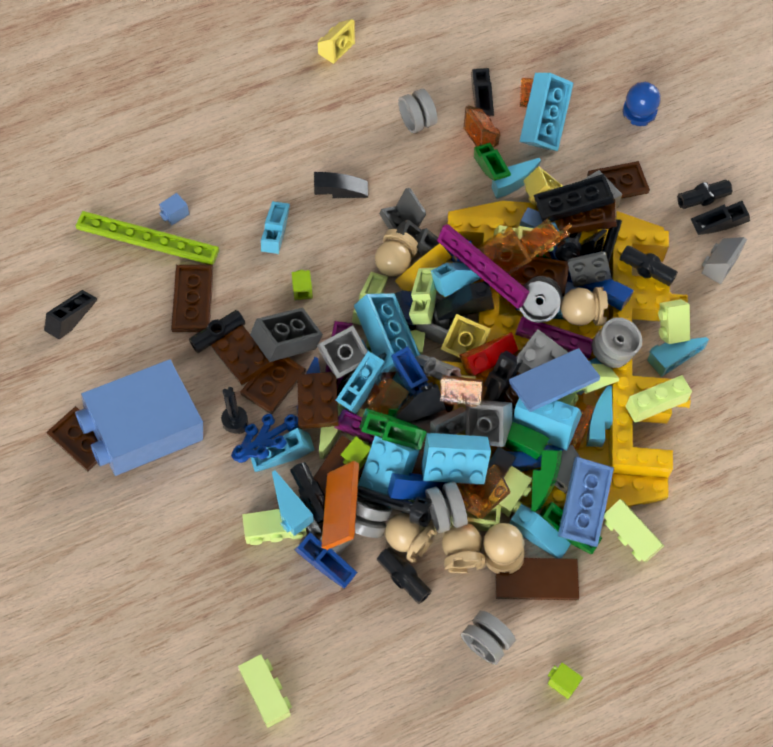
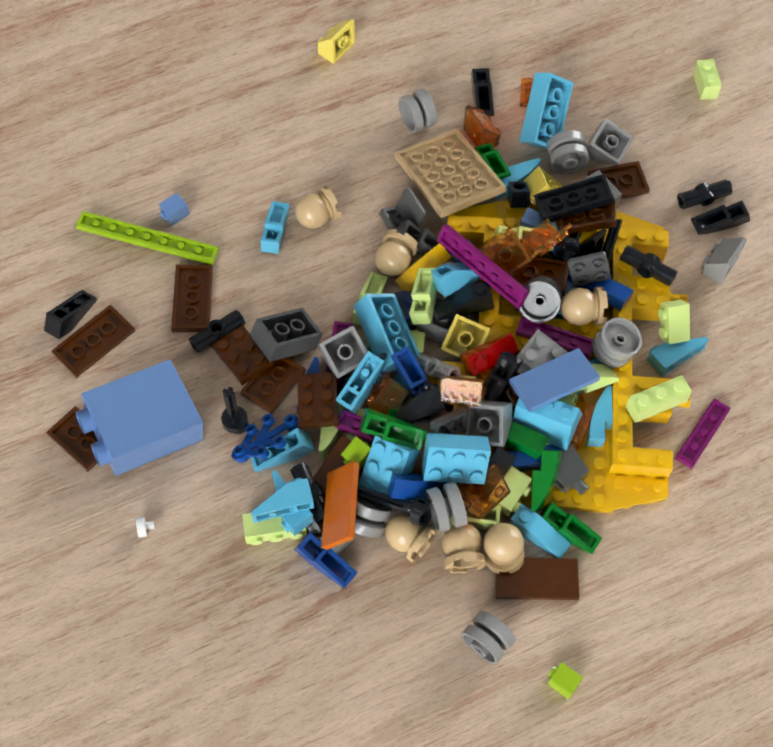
(93, 341): none -> reddish brown tile
(143, 526): none -> white tile
(265, 690): yellowish green brick -> none
(287, 500): none -> medium azure slope
(302, 285): lime brick -> none
(315, 209): none -> tan tile
(340, 185): black slope -> none
(404, 575): black piece -> none
(449, 172): none -> tan plate
(518, 194): none -> black brick
(567, 152): none -> light grey wheel
(585, 501): medium blue tile -> none
(608, 143): none -> light grey slope
(632, 531): yellowish green brick -> none
(641, 103): blue tile -> none
(702, 433): none -> magenta tile
(707, 79): none -> yellowish green brick

